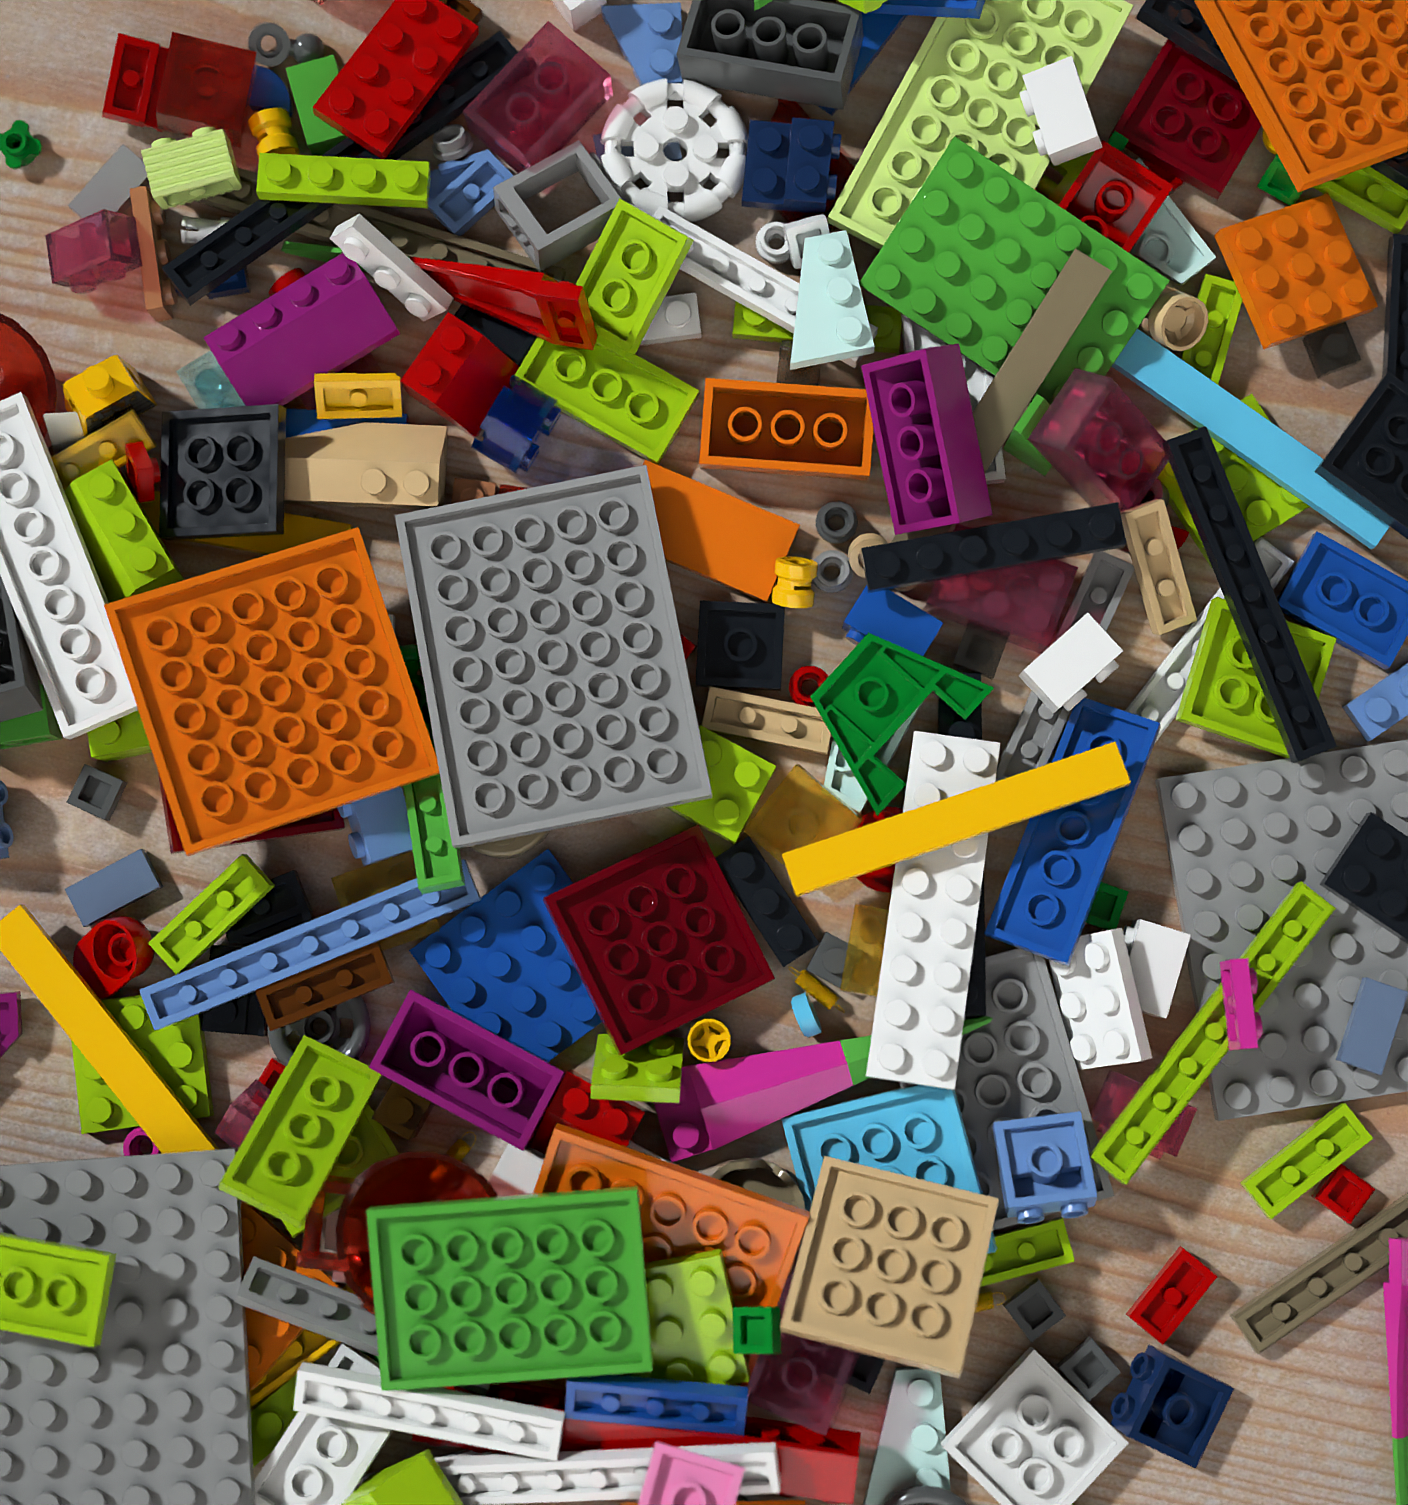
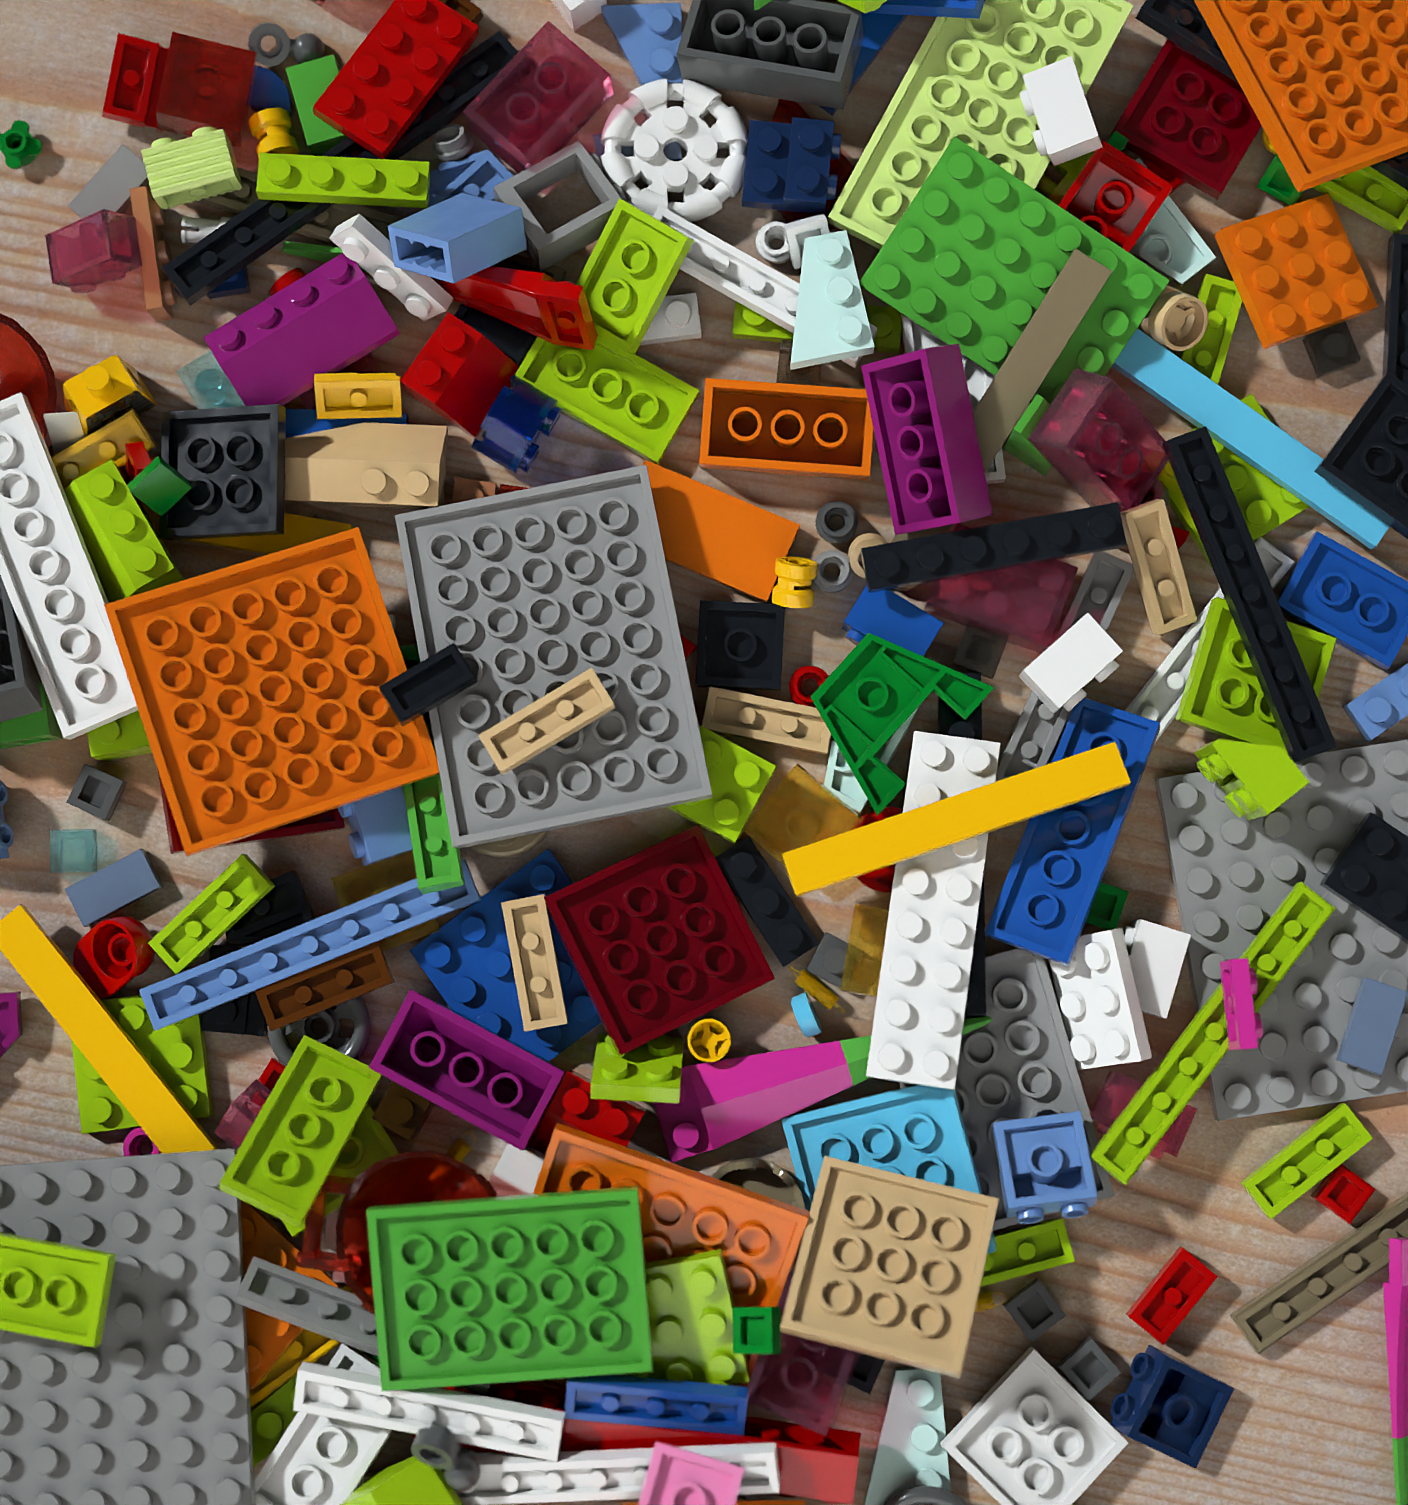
(73, 851): none -> clear light blue tile
(159, 486): none -> green tile
(428, 684): none -> black tile
(440, 1450): none -> dark grey plate
(457, 237): none -> medium blue brick
(534, 963): none -> tan plate
(547, 721): none -> tan plate
(1251, 775): none -> lime slope

